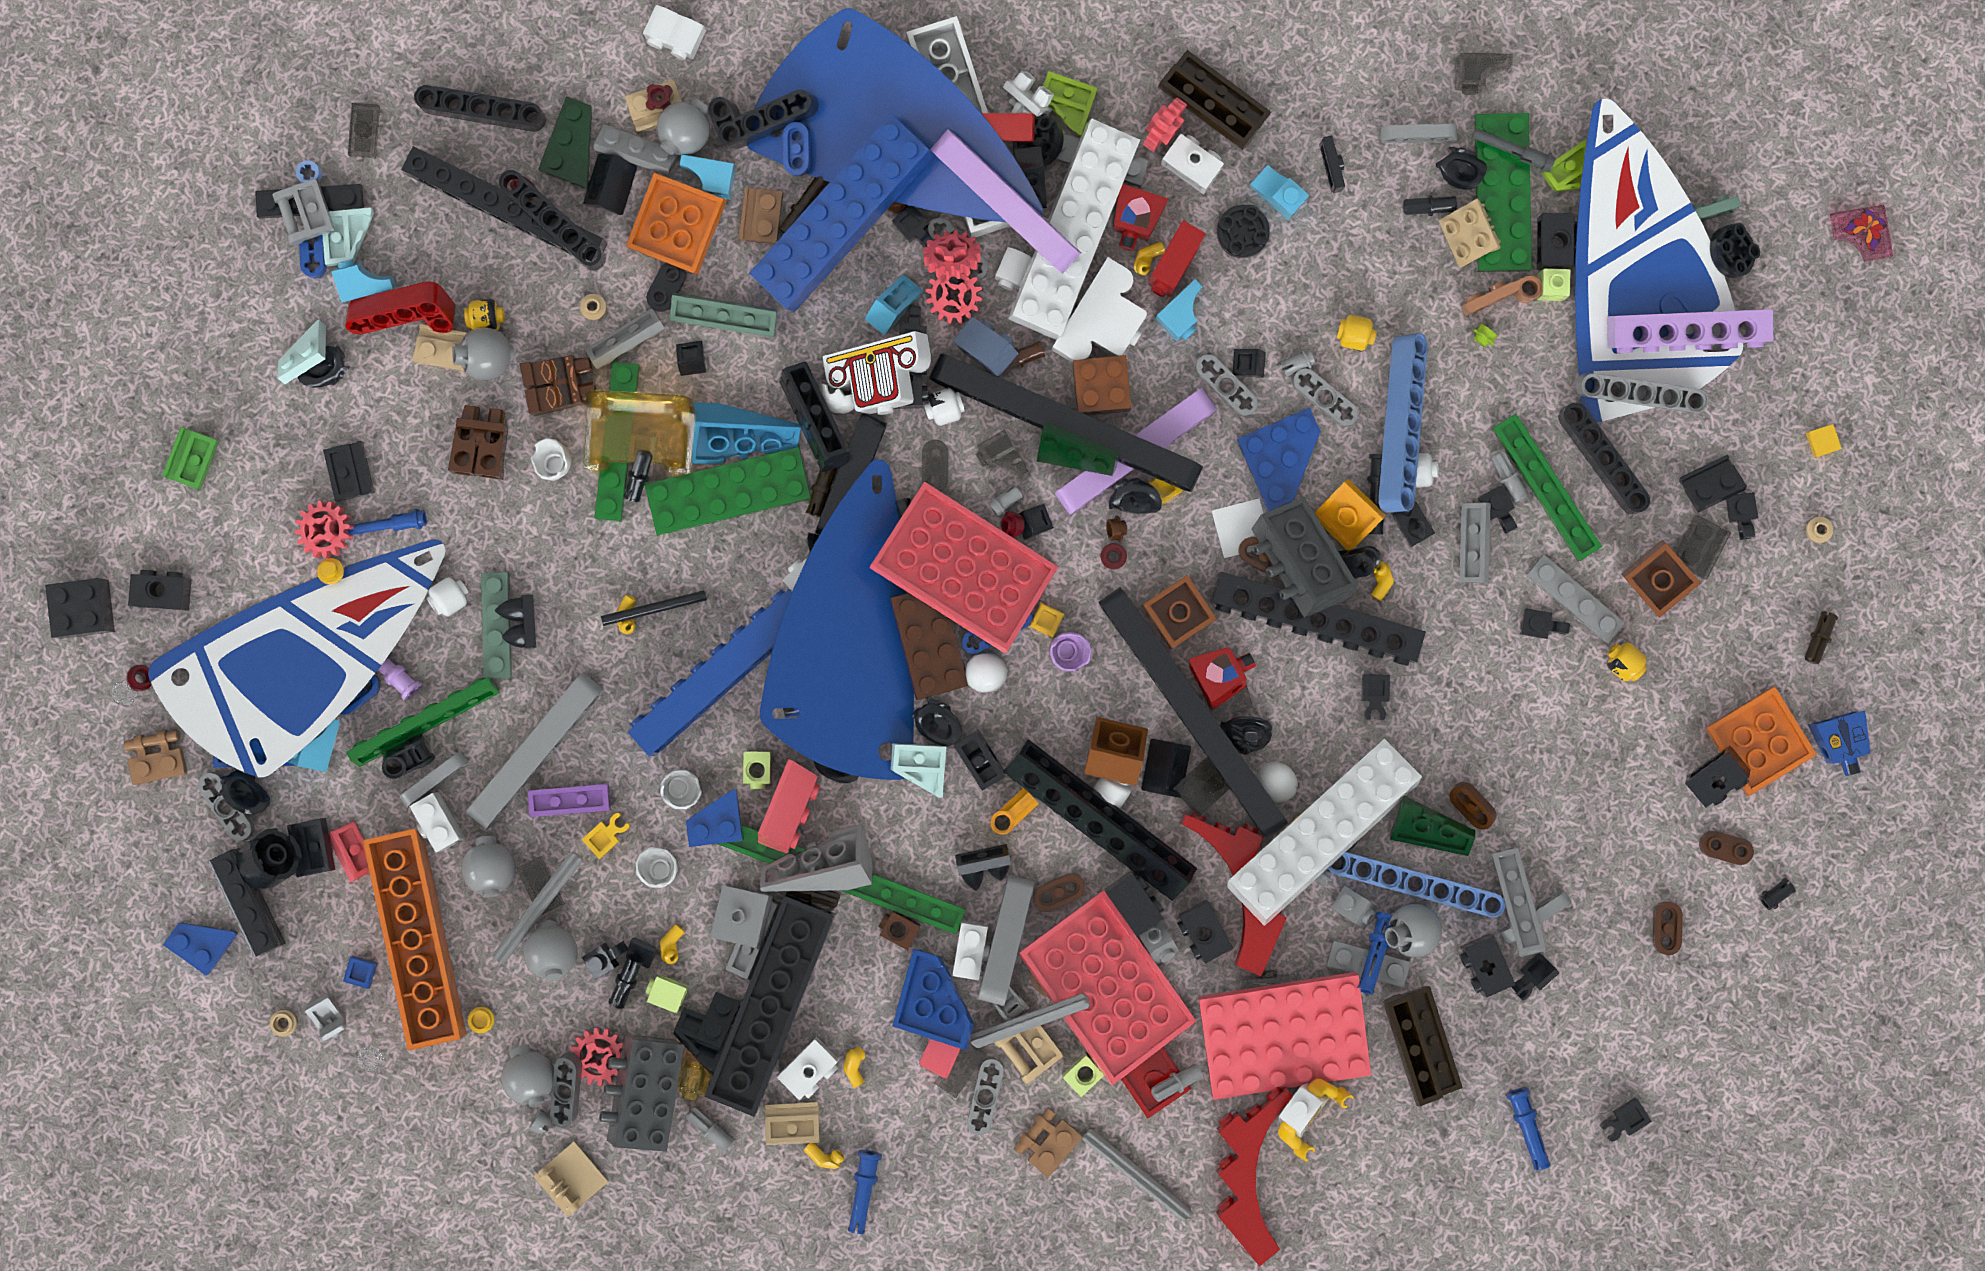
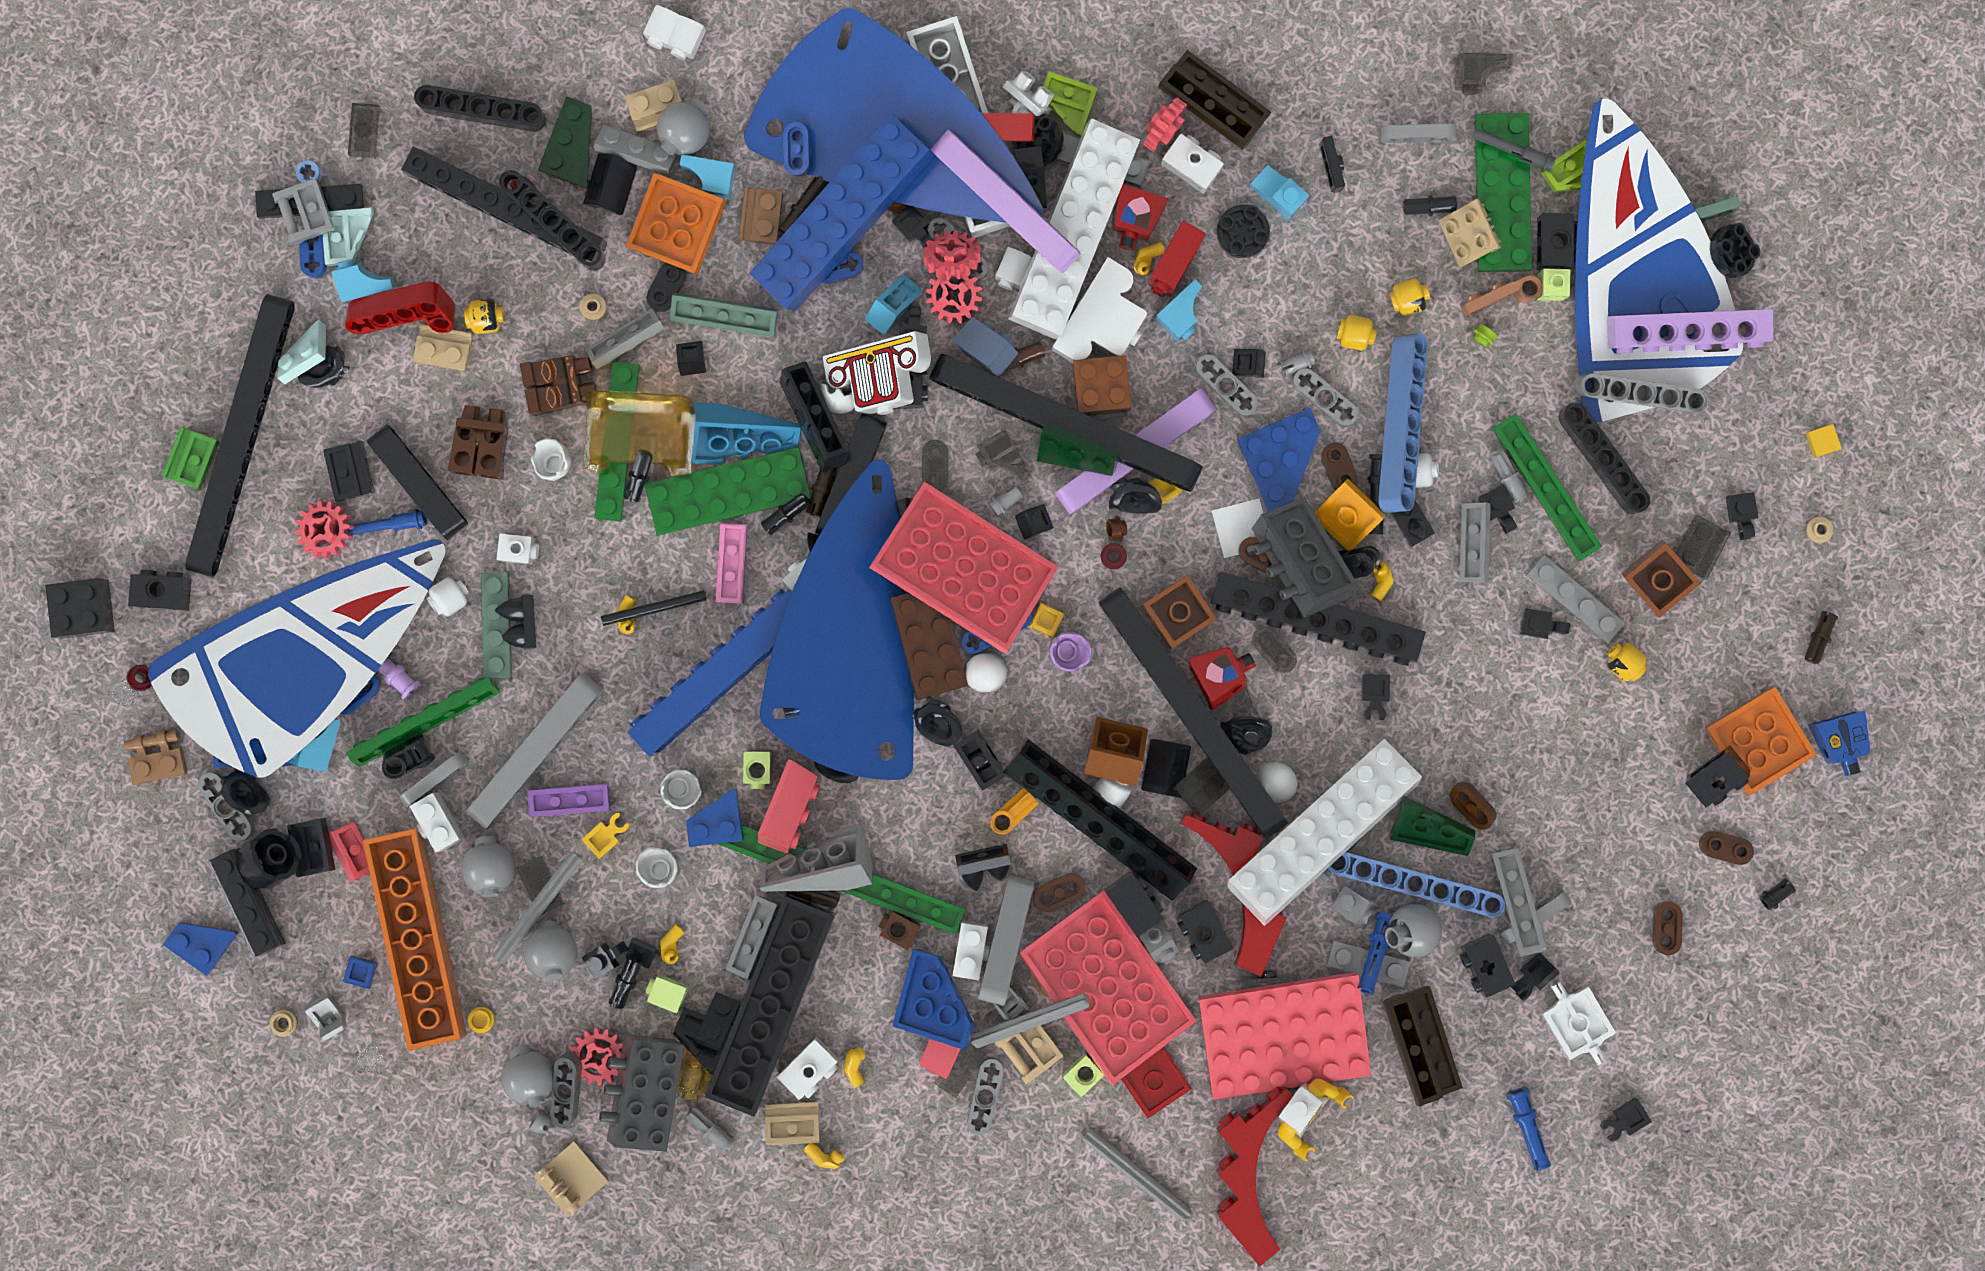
(240, 435): none -> black beam
(330, 571): yellow plate -> none
(417, 482): none -> black beam
(483, 353): light grey brick -> none
(517, 549): none -> white brick
(658, 90): dark red plate -> none
(731, 563): none -> bright pink tile
(741, 916): light grey plate -> none
(765, 113): black beam -> none
(785, 513): none -> black axle
(845, 273): none -> blue beam
(865, 1179): blue pin -> none
(921, 765): light aqua wing -> none
(944, 406): white head -> none
(1012, 524): dark red plate -> none
(1054, 1147): medium nougat plate -> none
(1177, 1082): light grey axle -> none
(1274, 650): none -> clear smoke plate
(1340, 467): none -> reddish brown plate
(1409, 297): none -> yellow head
(1462, 168): black hat -> none
(1578, 1023): none -> white plate
(1712, 483): black plate -> none
(1865, 229): clear pink tile -> none

